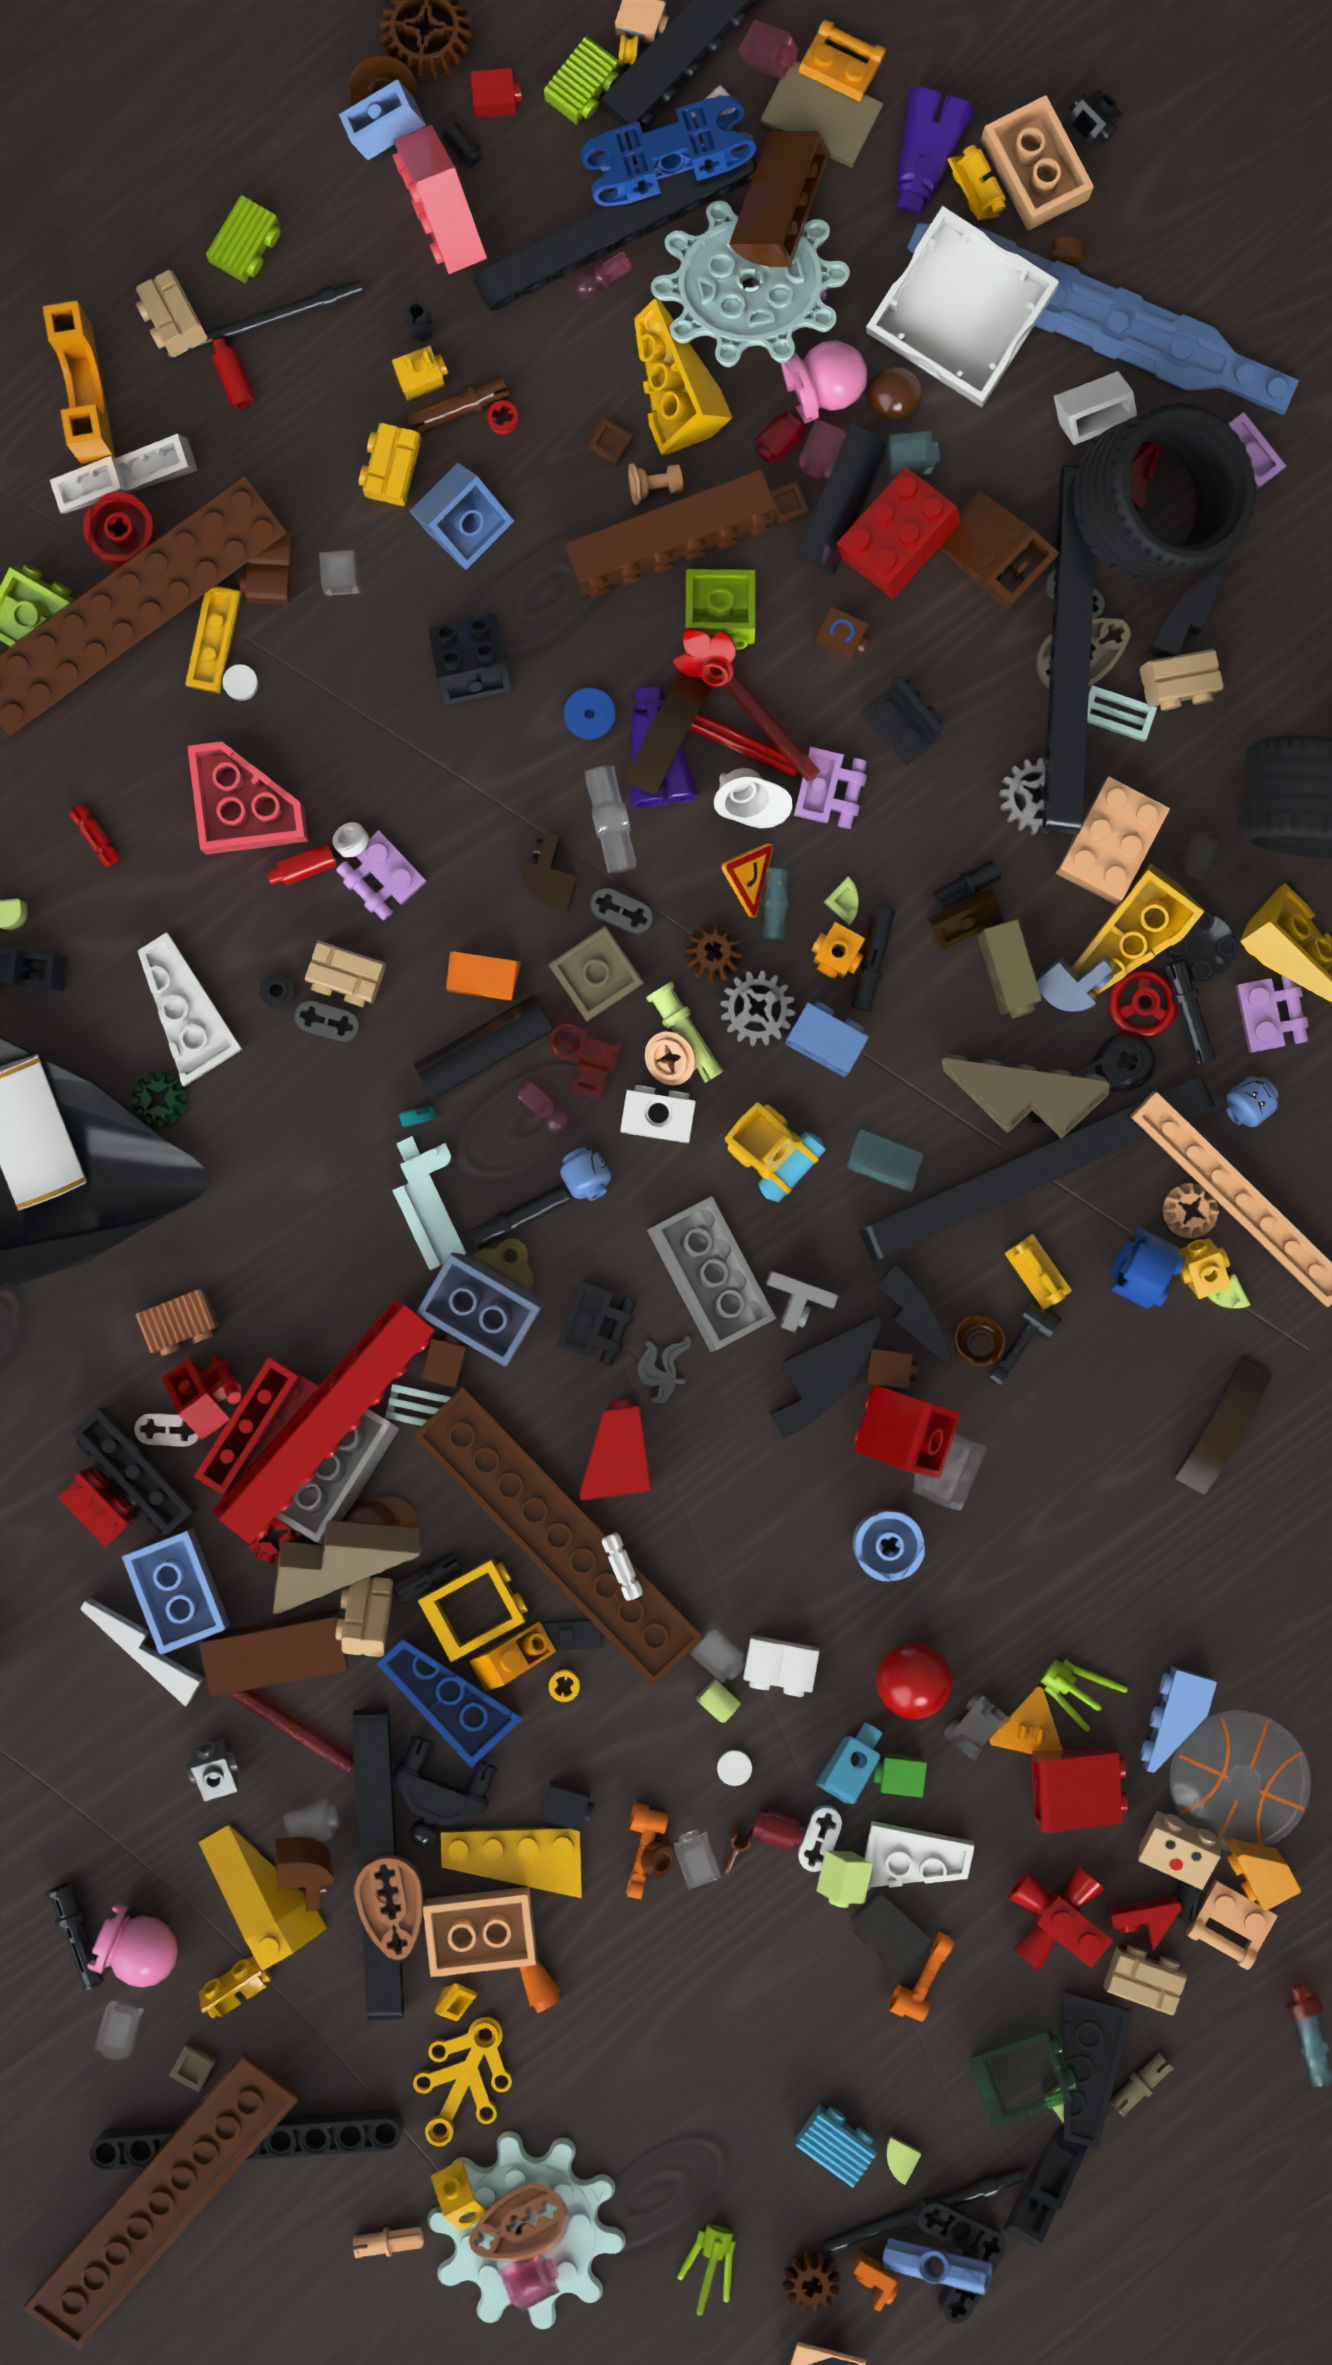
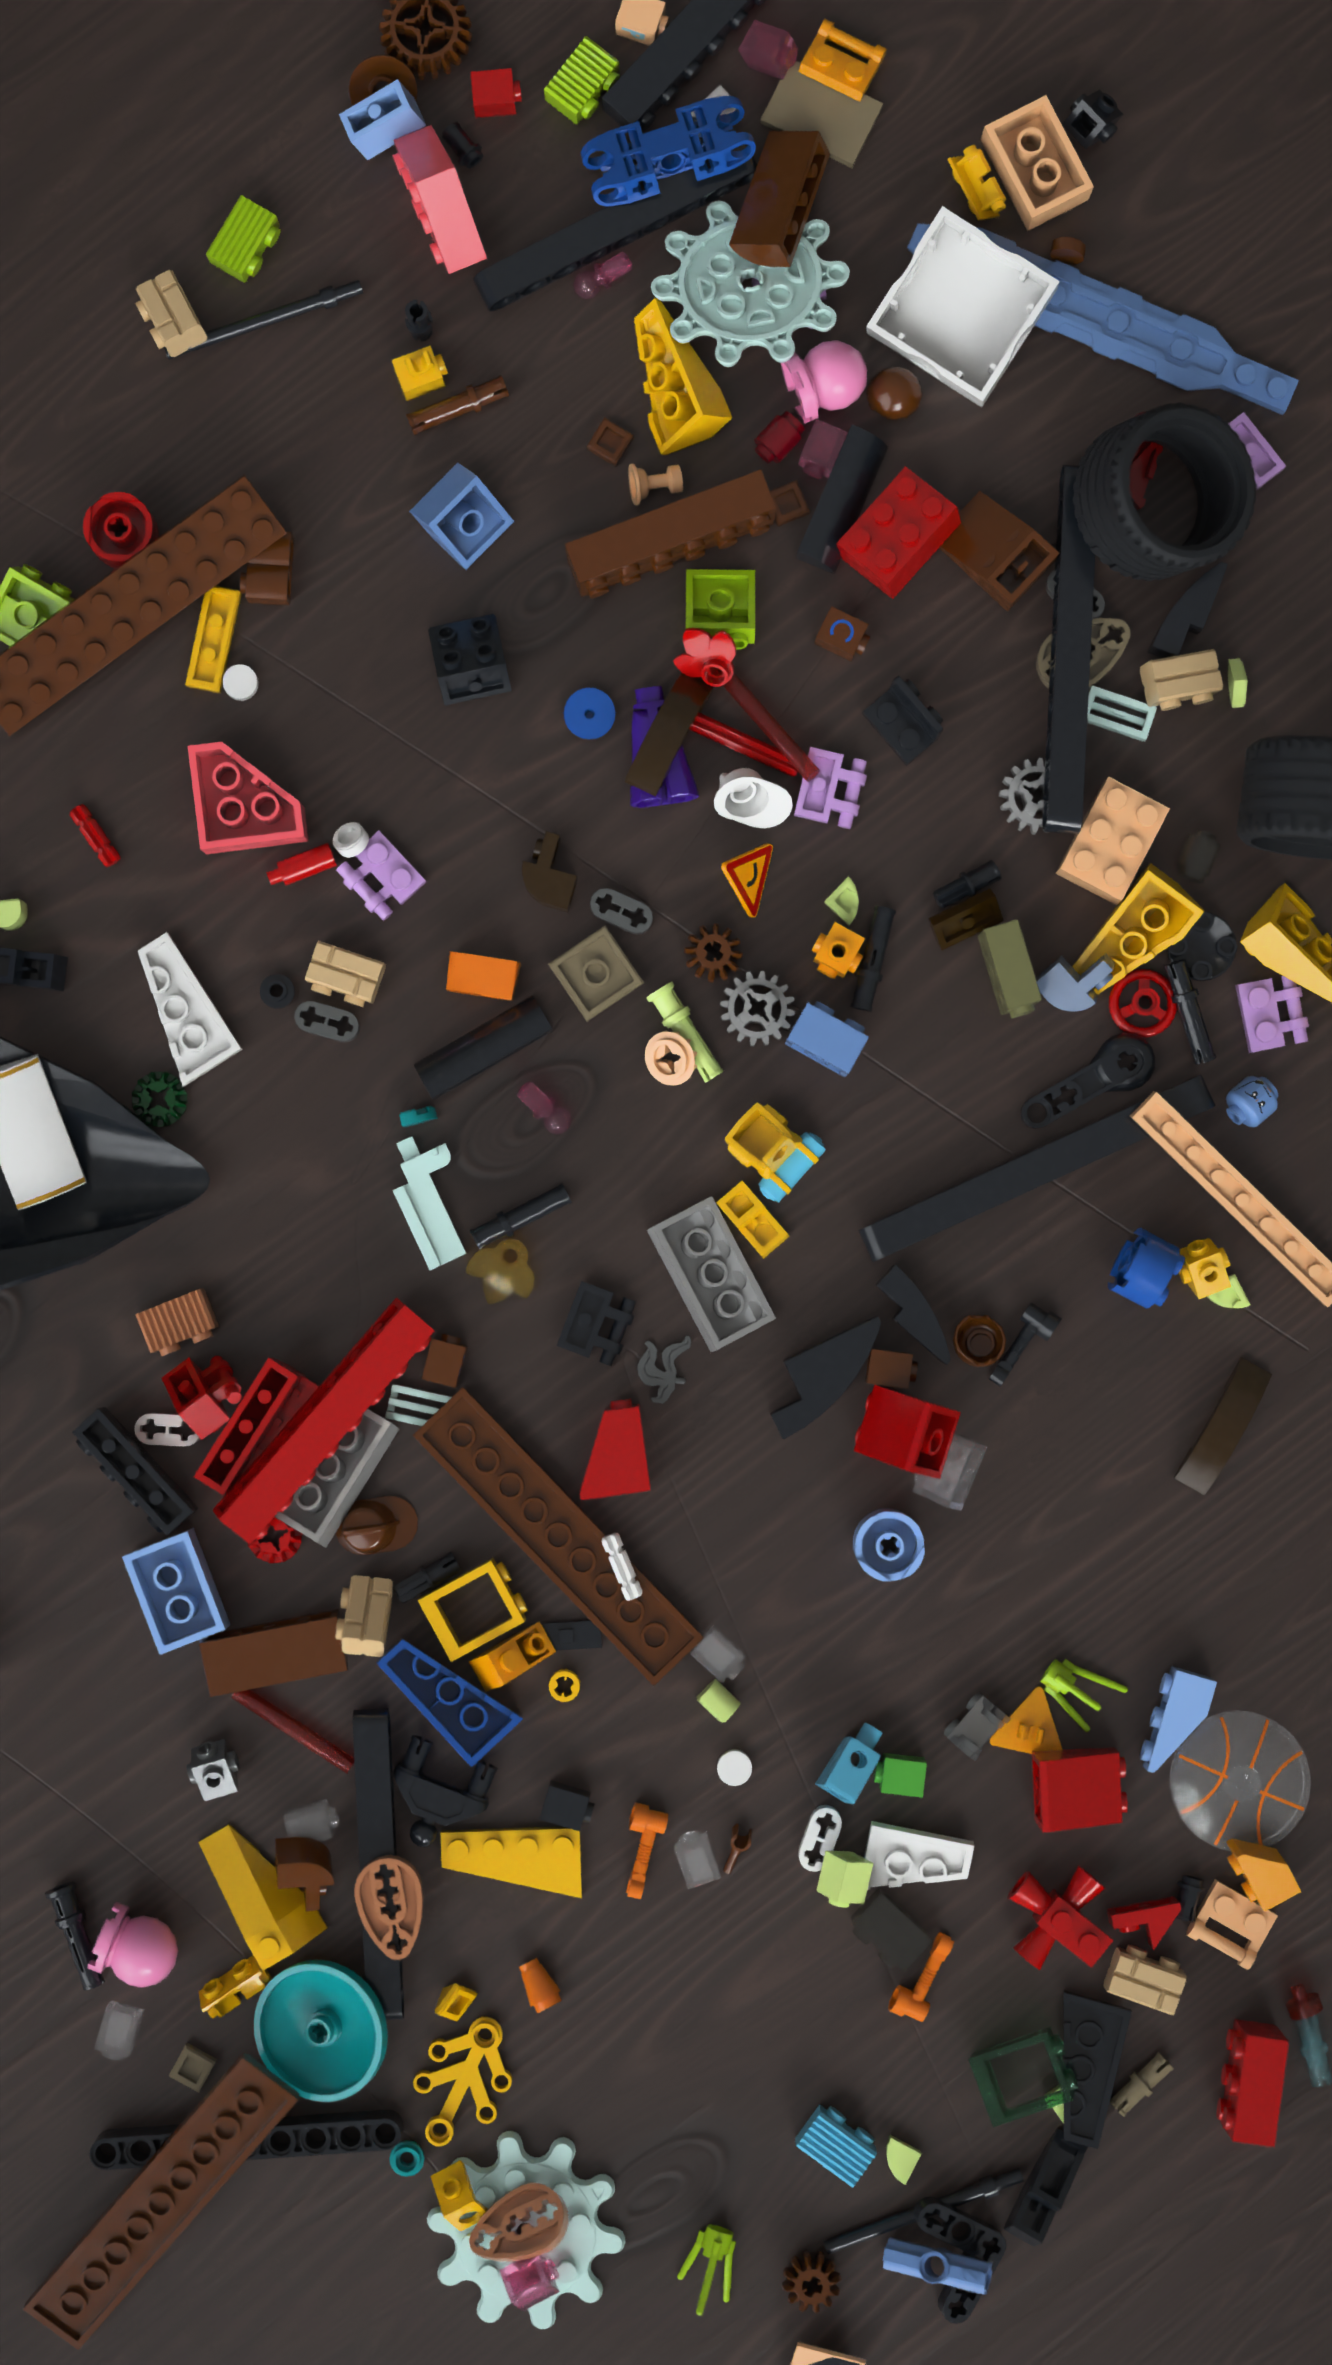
(86, 419): light orange arch -> none
(98, 1505): red bracket -> none
(126, 474): white slope -> none
(131, 1637): white slope -> none
(232, 375): red cylinder -> none
(321, 2030): none -> teal dish
(339, 572): clear brick -> none
(347, 1556): dark tan slope -> none
(388, 2241): light nougat axle -> none
(390, 464): yellow brick -> none
(401, 2167): none -> teal plate
(480, 1307): sand blue brick -> none
(480, 1931): light nougat brick -> none
(497, 408): red bush -> none
(585, 1174): medium blue head -> none
(593, 1059): clear red piece -> none
(610, 819): clear piece -> none
(628, 50): yellow bush -> none
(636, 1118): white brick -> none
(657, 1859): reddish brown tile -> none
(752, 1219): none -> yellow slope
(775, 904): clear light blue pin -> none
(778, 1828): dark red brick -> none
(781, 1665): white brick -> none
(796, 1311): light grey bracket -> none
(871, 2274): orange bracket -> none
(884, 1161): clear light blue panel -> none
(913, 451): clear light blue brick -> none
(914, 1680): red piece -> none
(928, 141): dark purple piece -> none
(1013, 1093): dark tan slope -> none
(1038, 1272): yellow hinge -> none
(1095, 407): white piece -> none
(1175, 1215): light nougat gear -> none
(1180, 1849): tan brick -> none
(1237, 682): none -> yellowish green tile
(1253, 2082): none -> red brick

